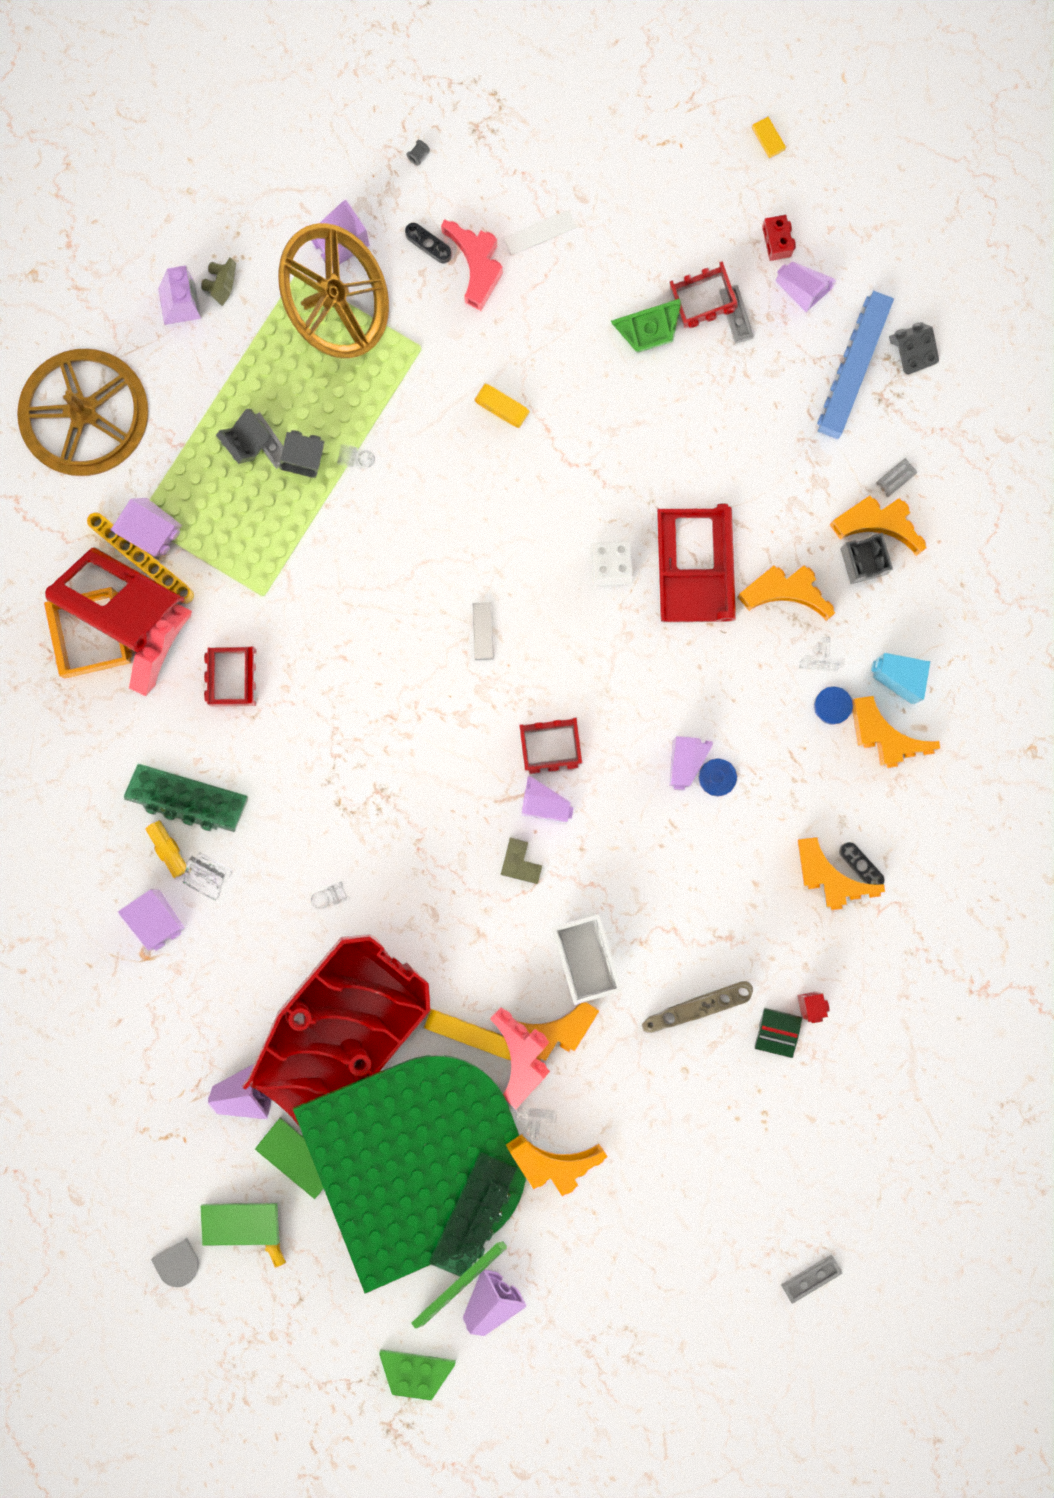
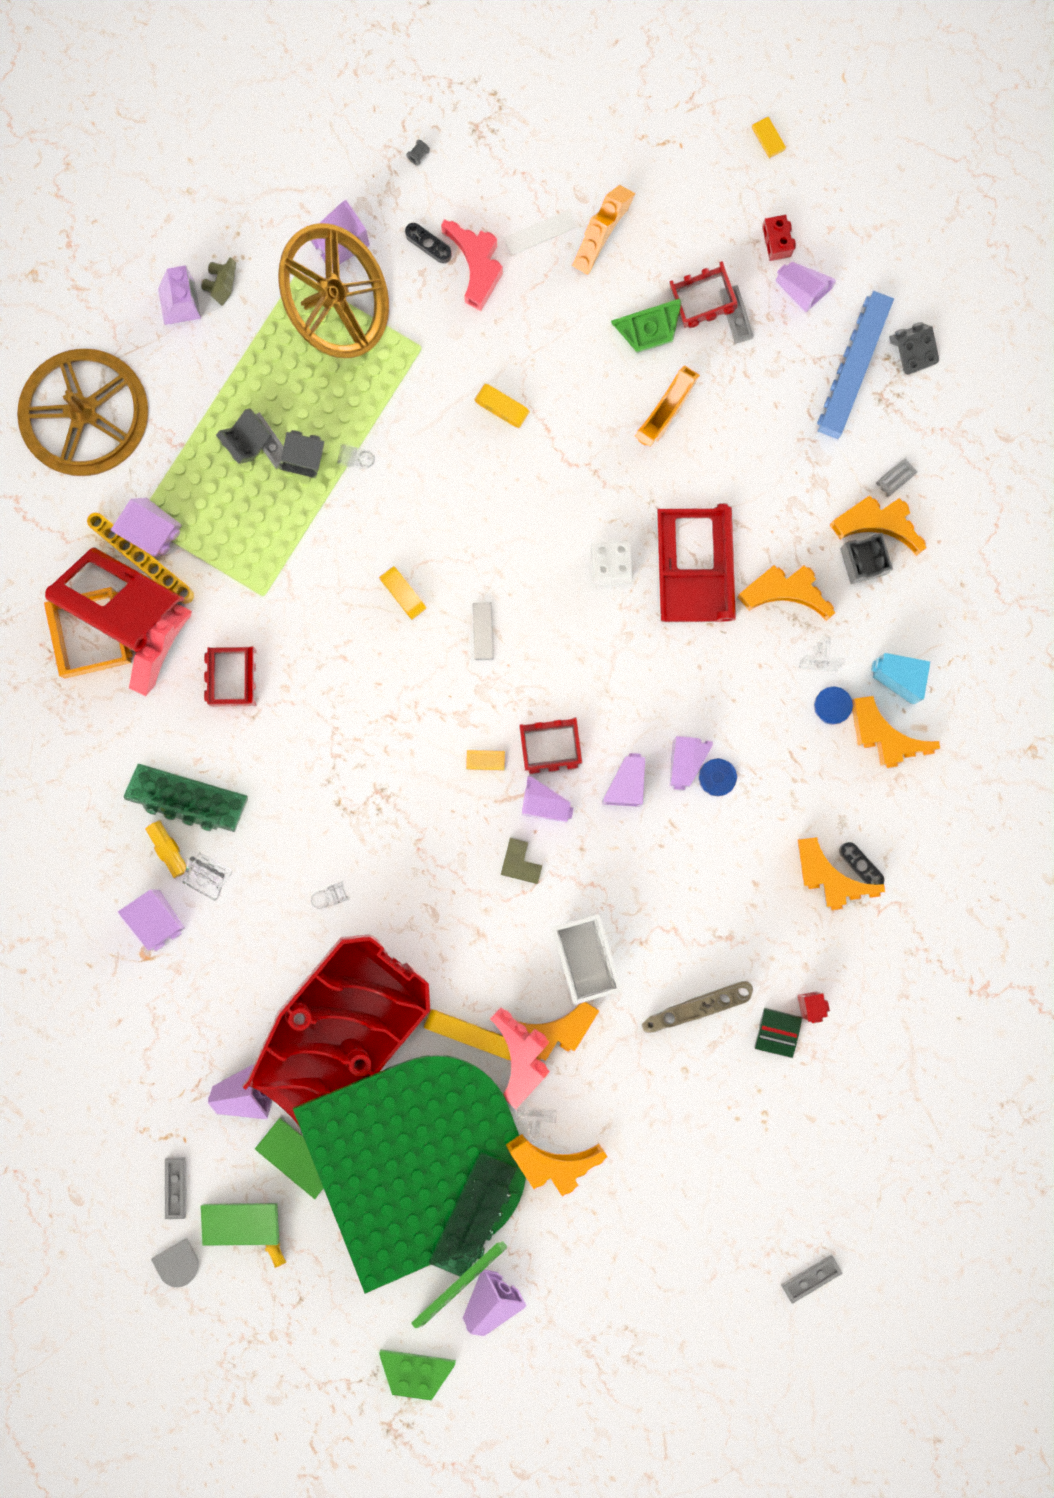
(175, 1188): none -> light grey tile
(402, 592): none -> yellow beam
(485, 760): none -> yellow tile
(601, 226): none -> light orange arch
(628, 783): none -> lavender slope
(668, 407): none -> light orange arch

